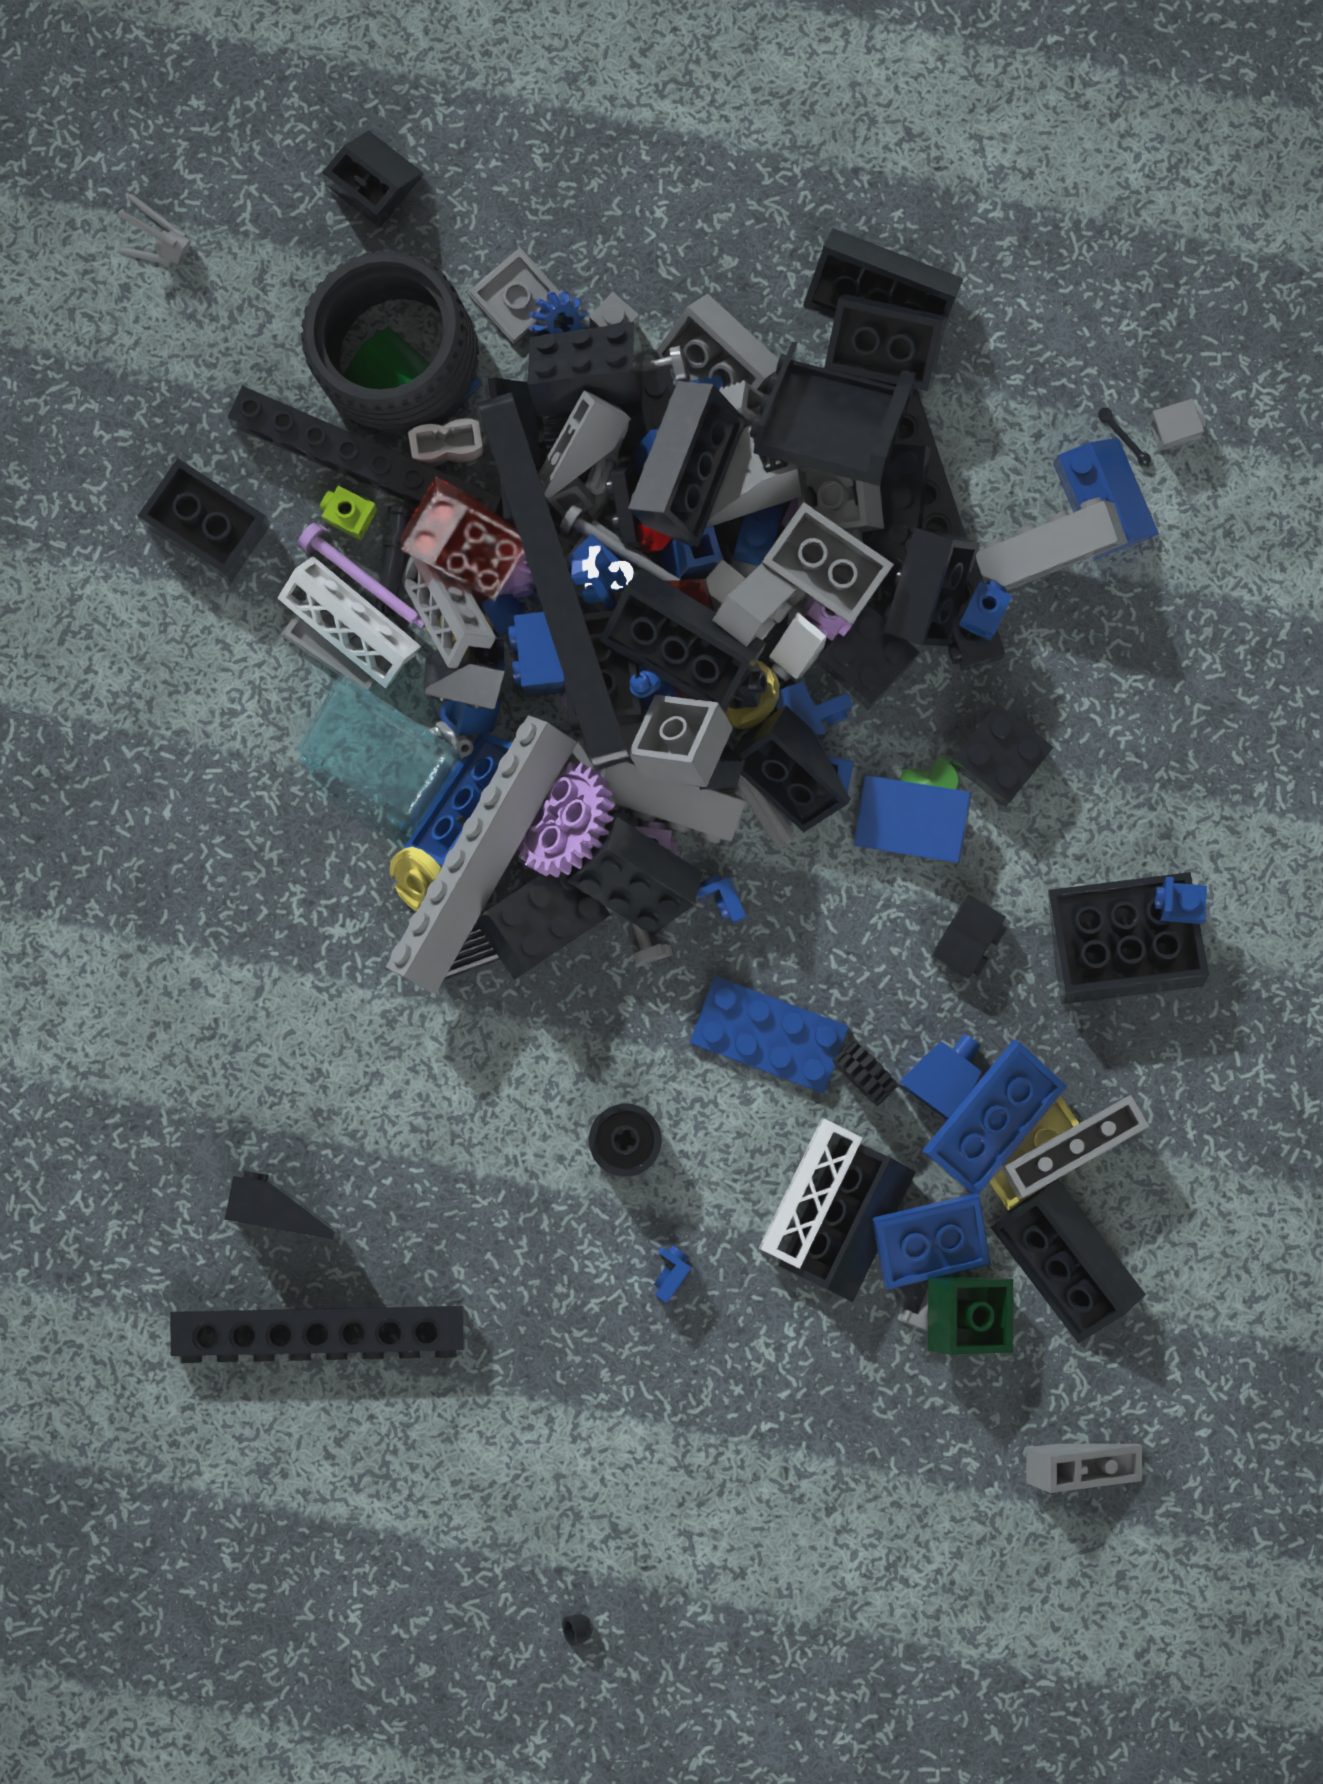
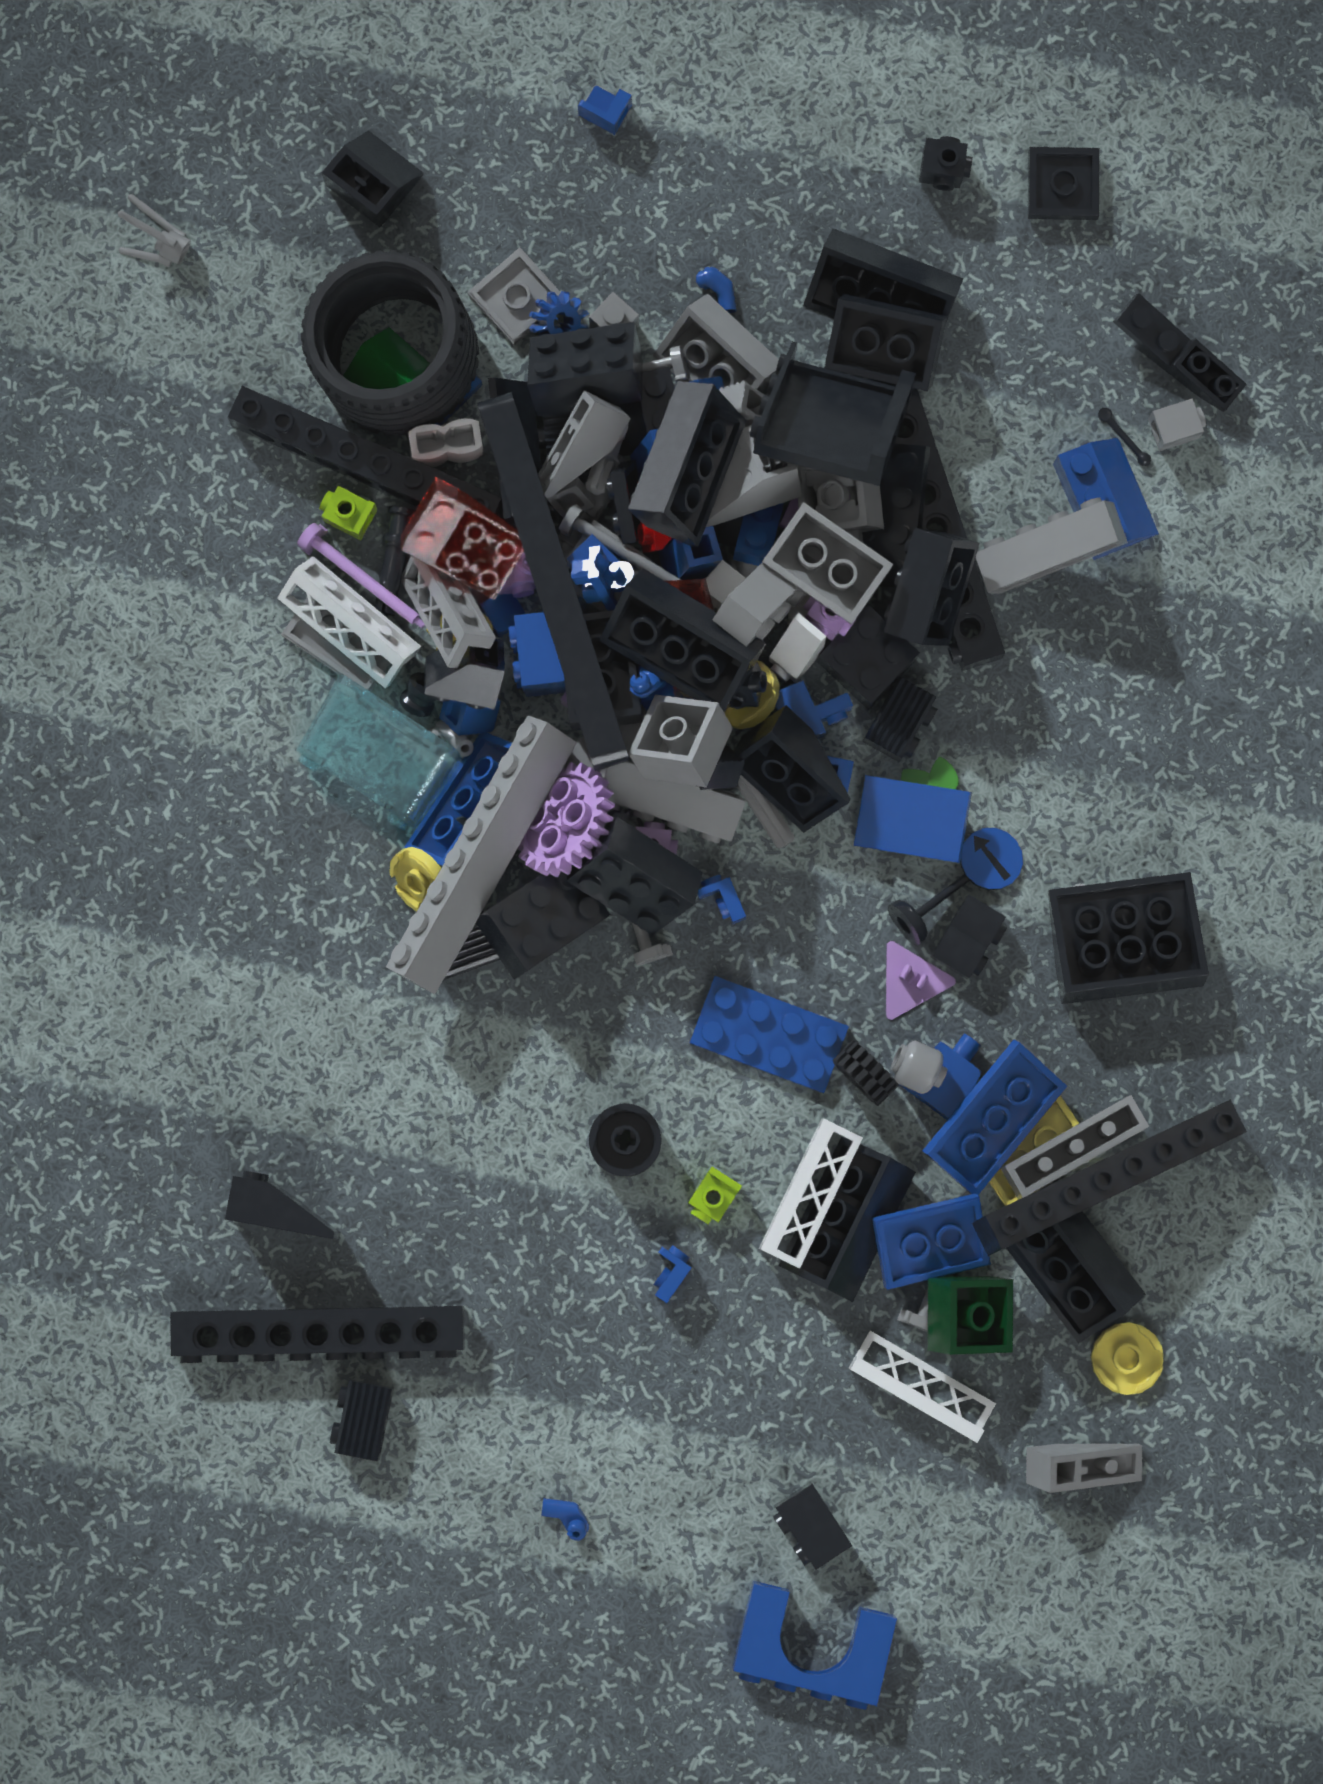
(204, 520): black brick -> none
(362, 1420): none -> black brick
(414, 699): none -> black wheel
(569, 1514): none -> blue arm
(580, 1627): black hinge -> none
(605, 108): none -> blue panel
(720, 284): none -> blue arm
(724, 1186): none -> lime brick
(812, 1526): none -> black brick
(855, 1677): none -> blue arch
(900, 719): none -> black brick
(911, 980): none -> lavender piece
(916, 1399): none -> white fence
(918, 1067): none -> light grey head
(945, 163): none -> black brick
(985, 609): blue brick -> none
(988, 860): none -> piece
(1001, 755): black brick -> none
(1063, 183): none -> black plate
(1108, 1177): none -> black brick
(1115, 1353): none -> light yellow tile
(1178, 355): none -> black slope
(1181, 902): blue bracket -> none

